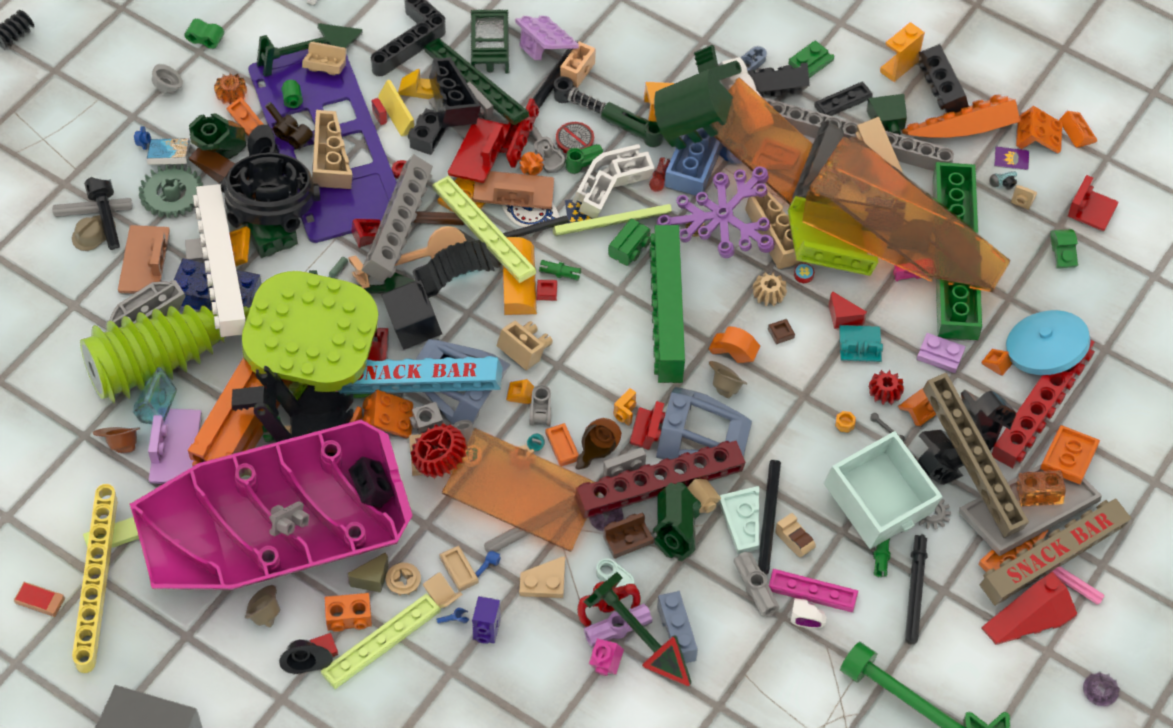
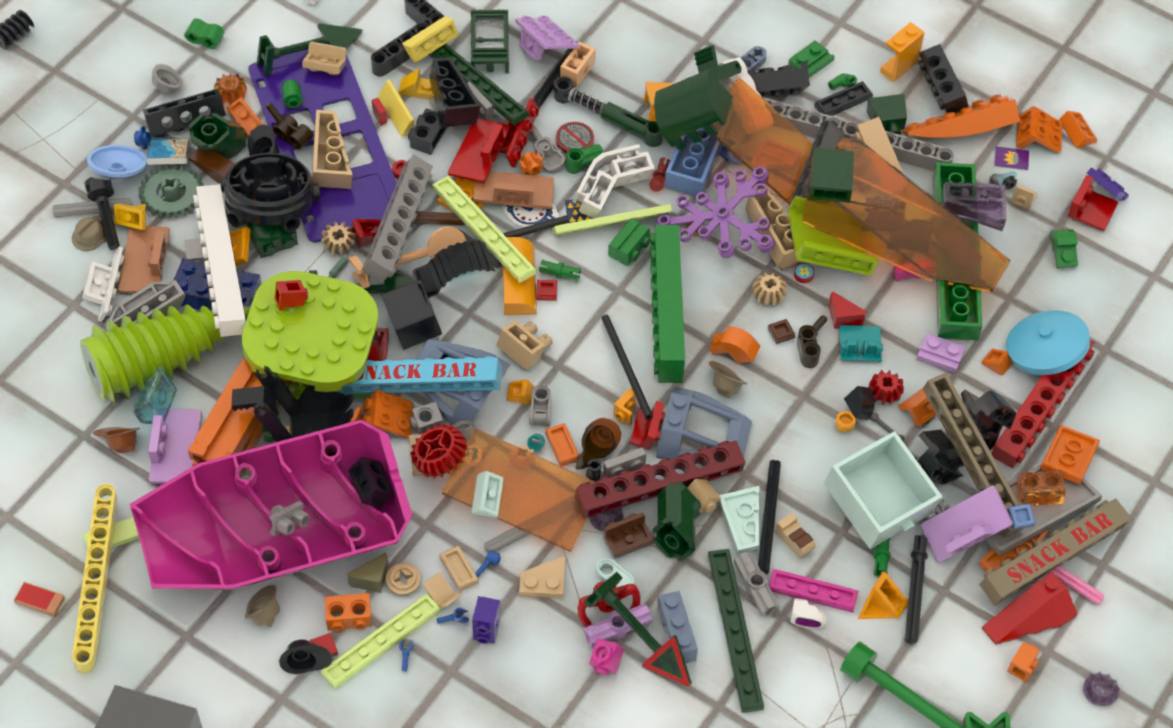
(101, 281): none -> white bracket
(117, 161): none -> light blue dish
(130, 215): none -> yellow slope
(175, 108): none -> black brick
(290, 294): none -> red brick
(333, 233): none -> tan gear
(405, 653): none -> blue hand
(430, 39): none -> light yellow slope
(487, 494): none -> light aqua slope
(594, 470): none -> black pin
(627, 367): none -> black piece
(735, 631): none -> dark green tile
(810, 346): none -> dark brown beam
(831, 175): none -> dark green brick
(842, 80): none -> green arm
(861, 402): none -> black brick
(884, 600): none -> light orange slope
(966, 524): none -> lavender bracket
(977, 202): none -> clear purple wedge
(1021, 516): none -> medium blue tile
(1024, 662): none -> orange brick
(1105, 181): none -> dark purple plate

